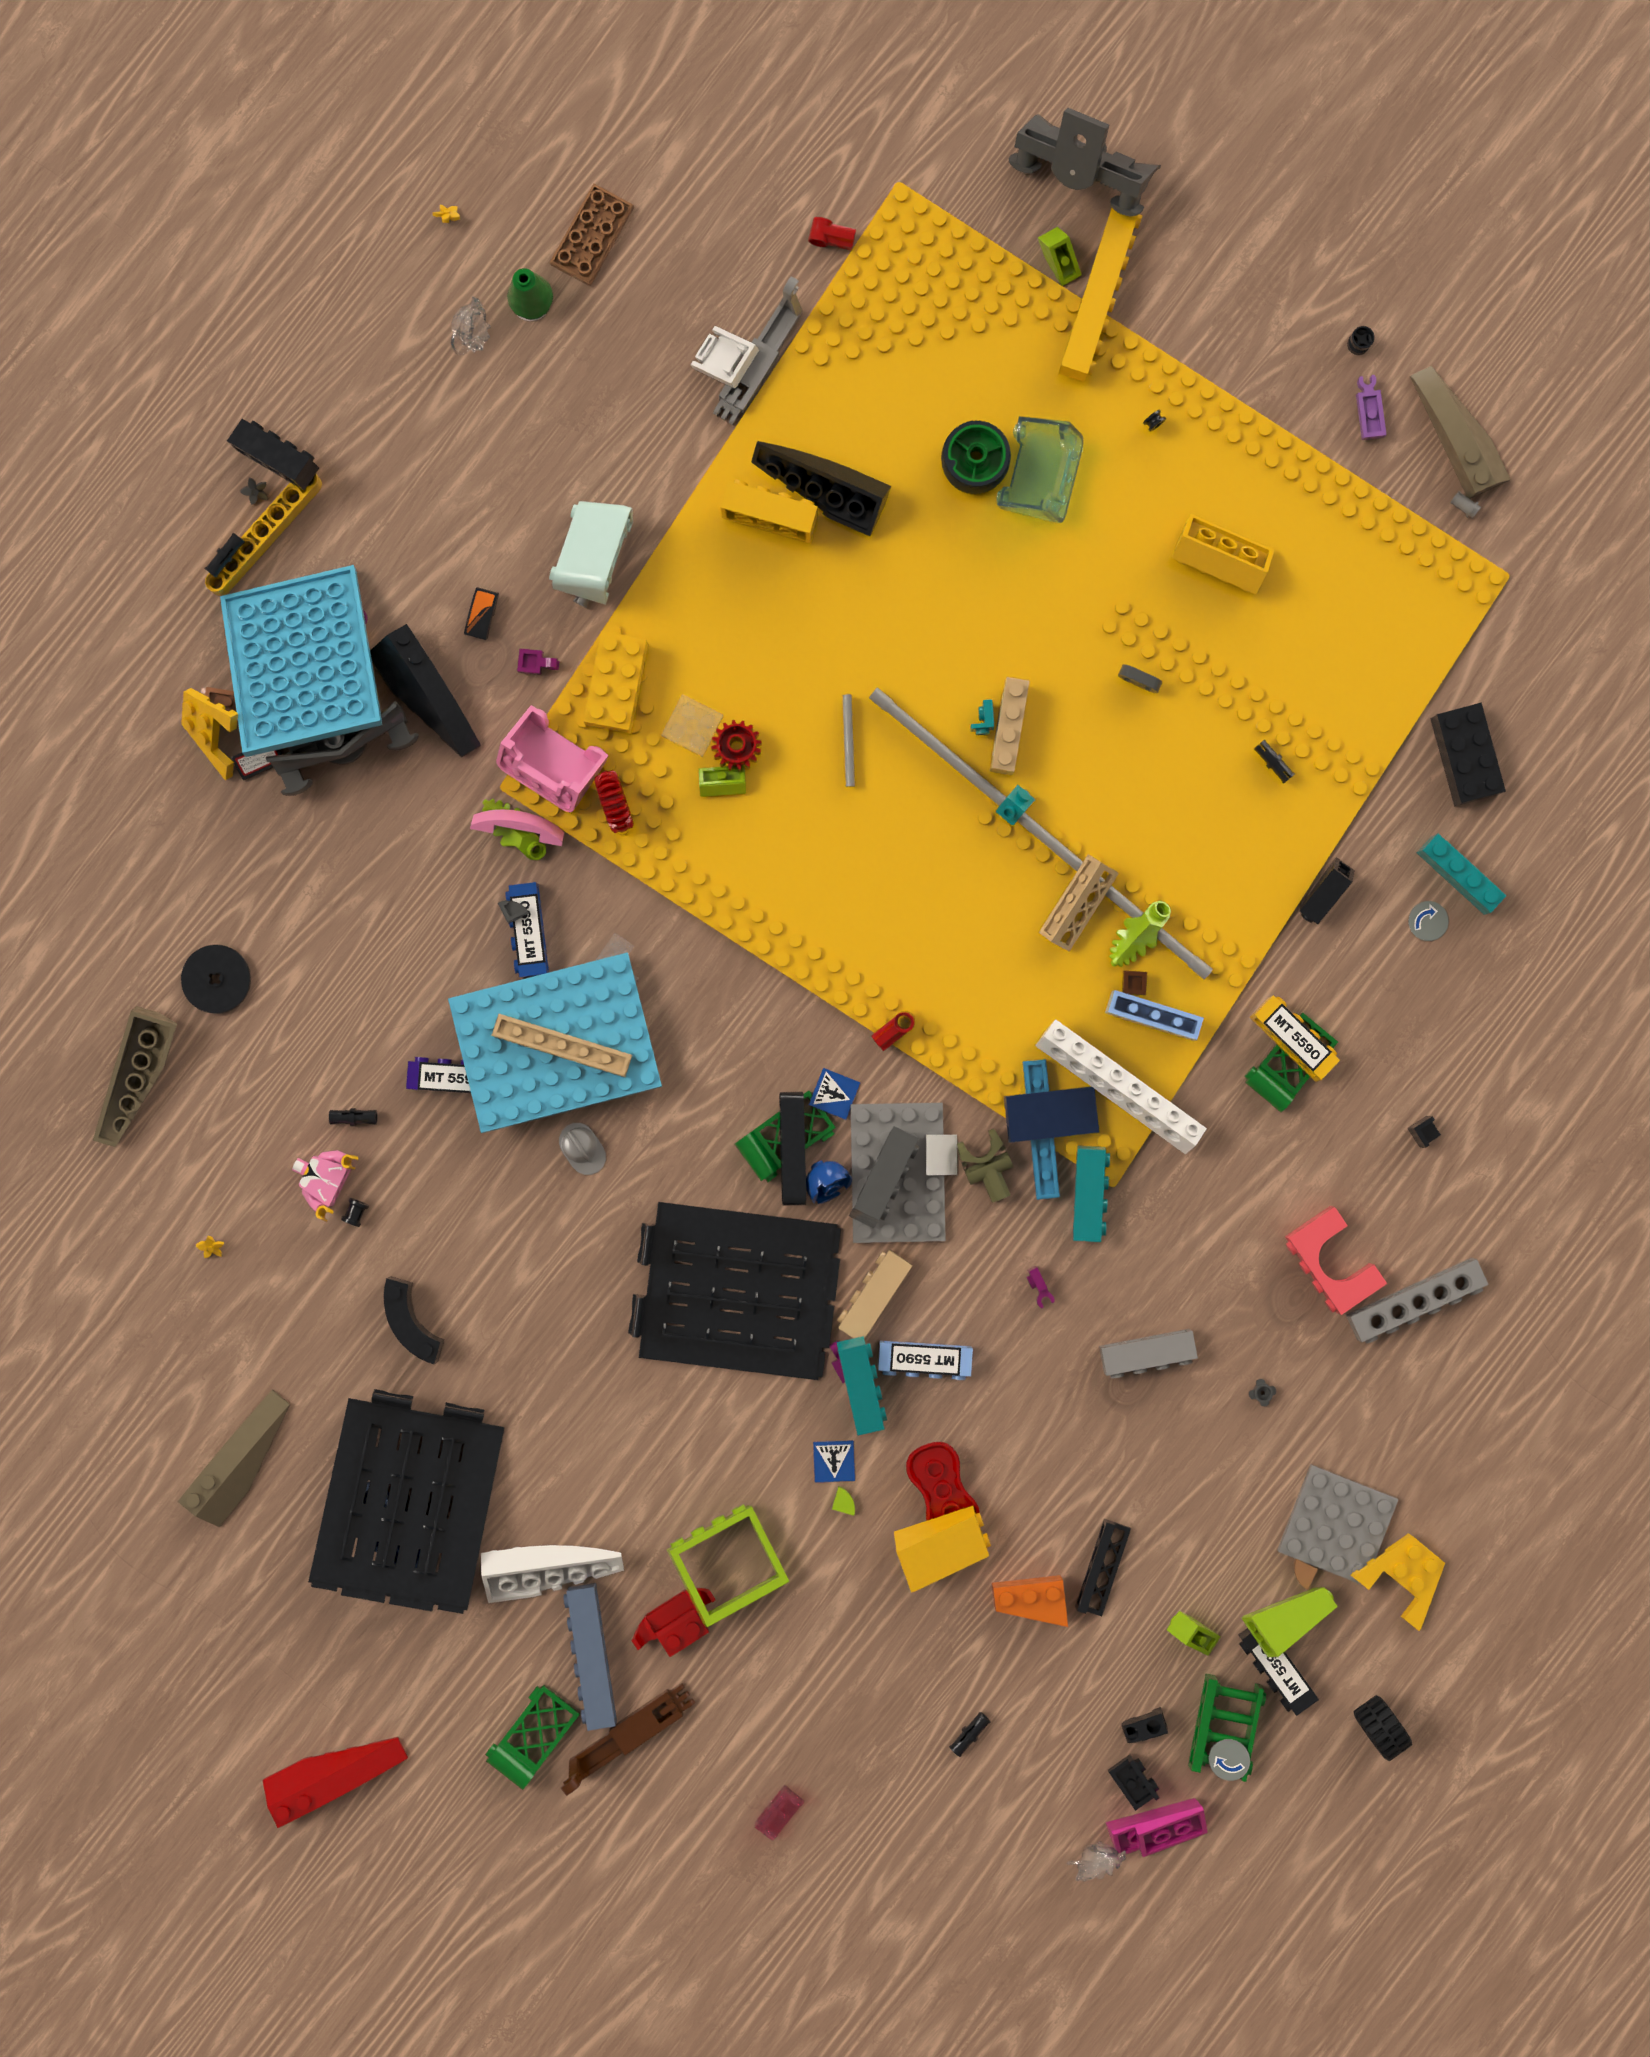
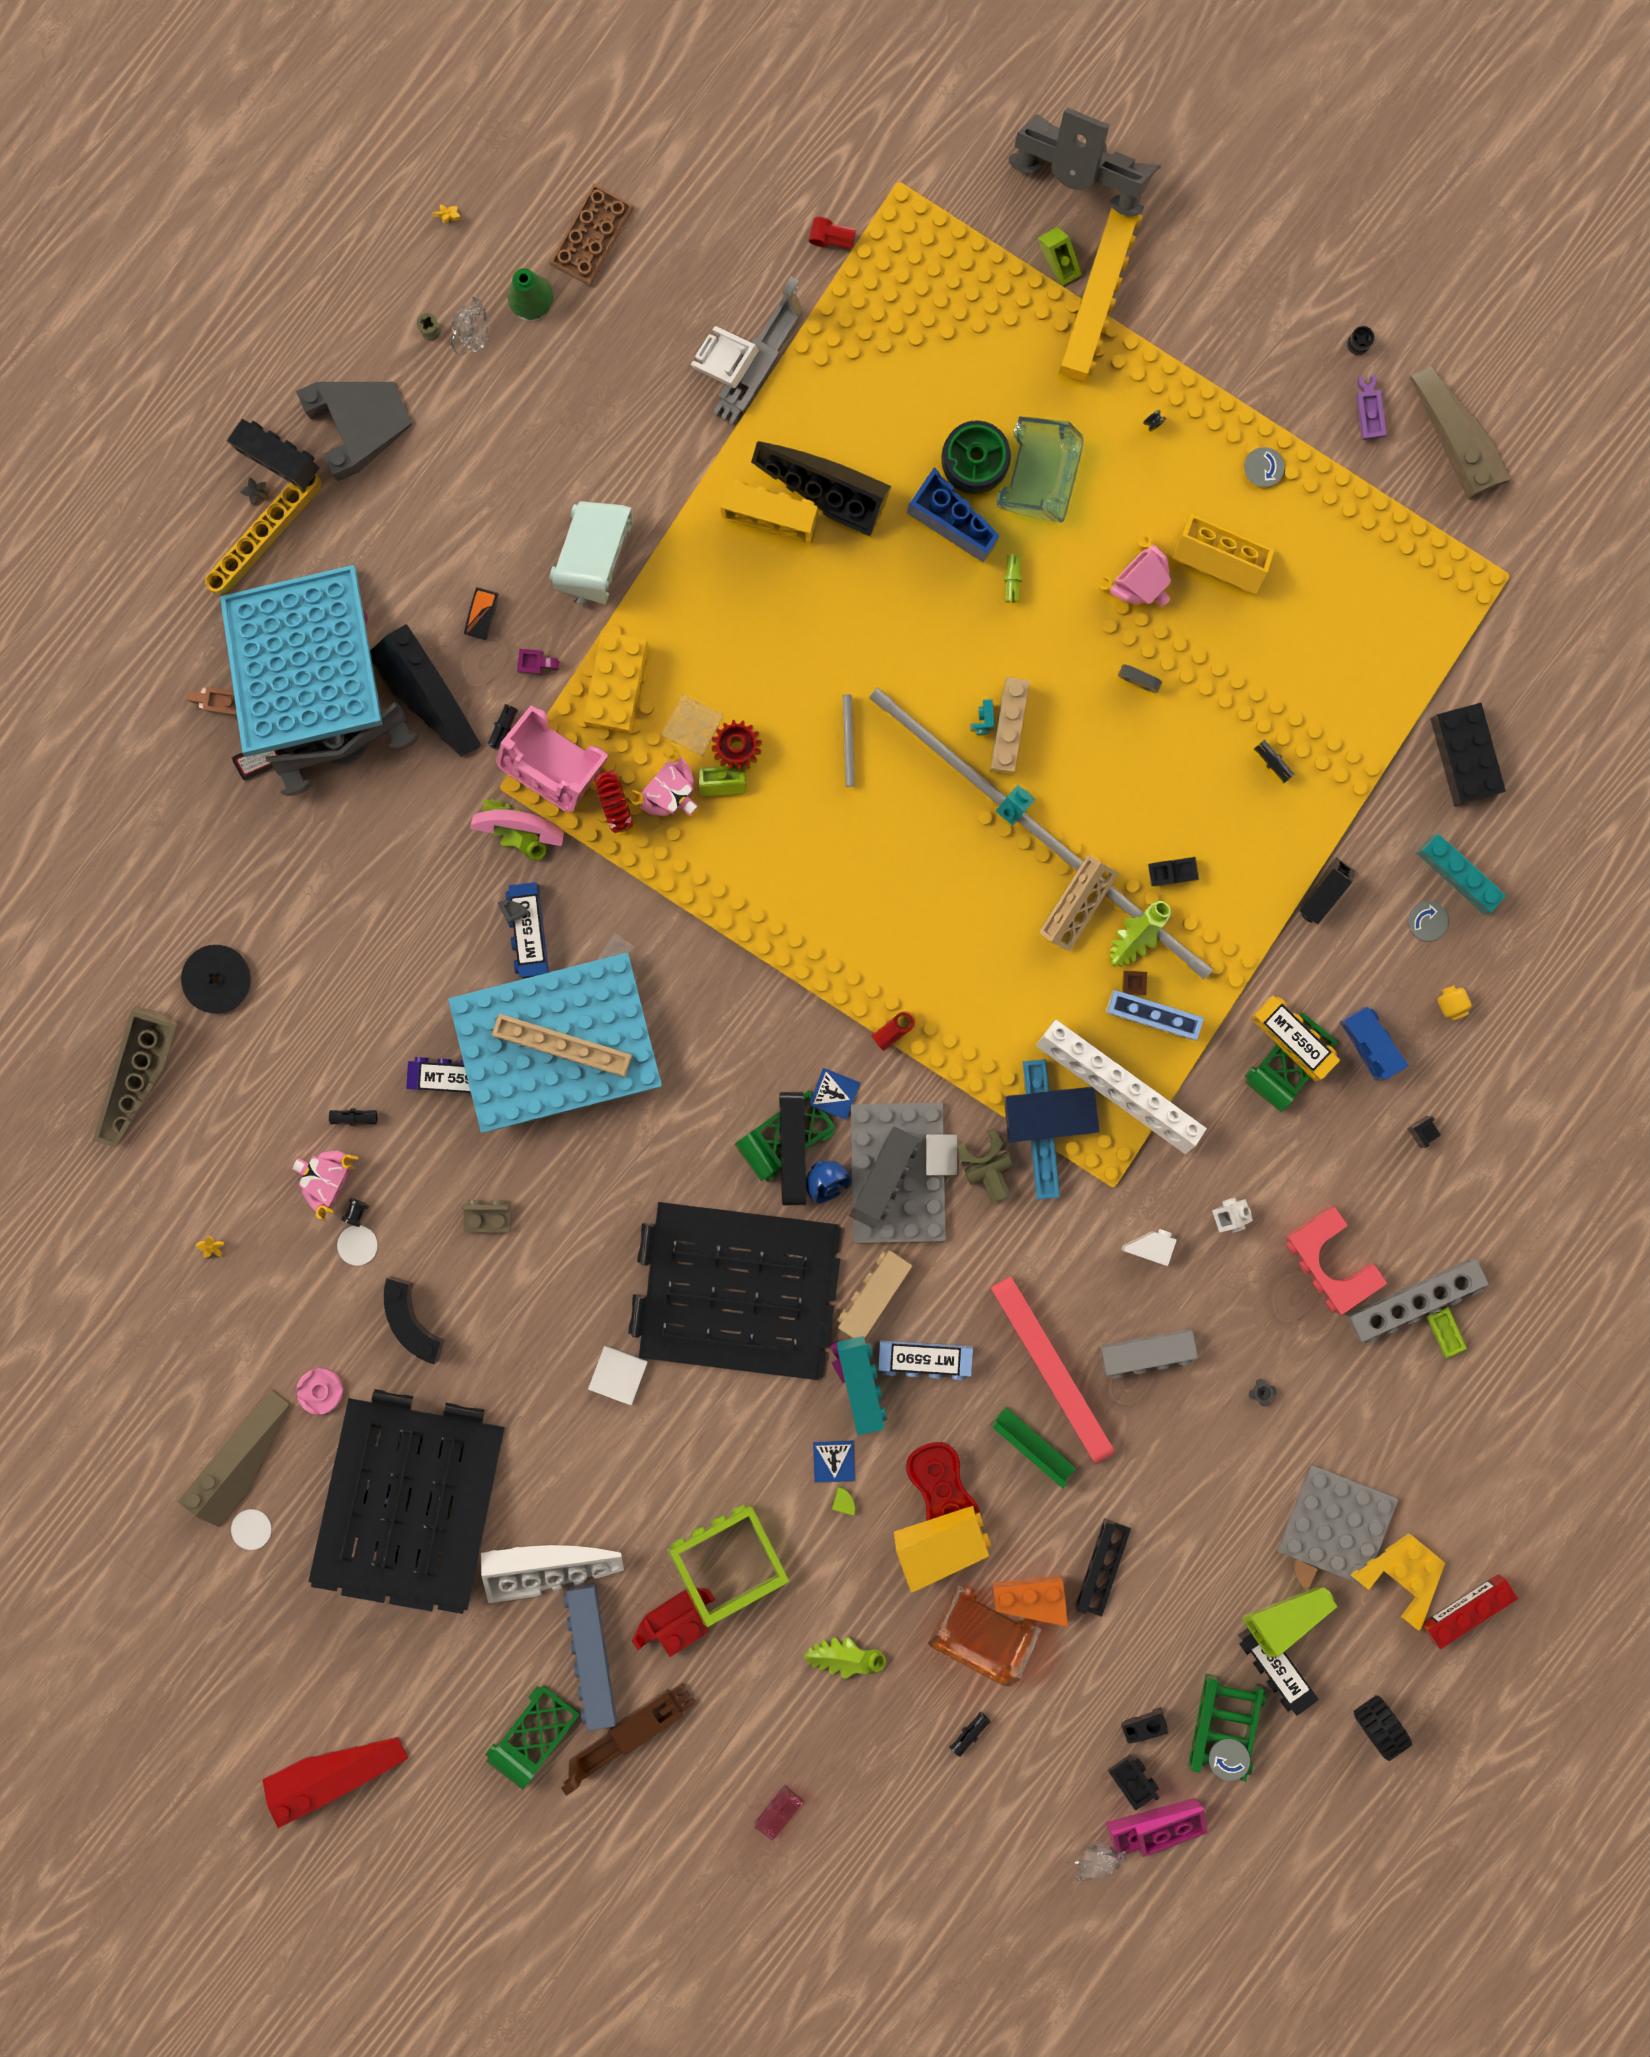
(203, 723): yellow wing -> none
(224, 555): black pin -> none
(251, 1529): none -> white sticker
(319, 1391): none -> bright pink tile
(357, 1245): none -> white sticker
(365, 415): none -> dark grey wedge
(426, 320): none -> olive bush
(487, 1217): none -> dark tan bracket
(502, 726): none -> black axle
(582, 1148): light grey piece -> none
(617, 1375): none -> white tile
(668, 789): none -> bright pink torso
(845, 1657): none -> lime plant
(952, 517): none -> wedge
(984, 1638): none -> clear orange windscreen
(1013, 578): none -> lime pin
(1033, 1447): none -> green fence
(1036, 1281): magenta plate -> none
(1053, 1370): none -> coral beam
(1089, 1193): teal brick -> none
(1143, 578): none -> bright pink torso
(1152, 1246): none -> white slope
(1173, 871): none -> black slope
(1193, 1633): lime slope -> none
(1232, 1215): none -> white brick
(1264, 467): none -> light grey sticker
(1373, 1044): none -> blue wedge
(1446, 1332): none -> lime plate
(1454, 1002): none -> yellow head
(1465, 504): light grey pin -> none
(1469, 1611): none -> red brick

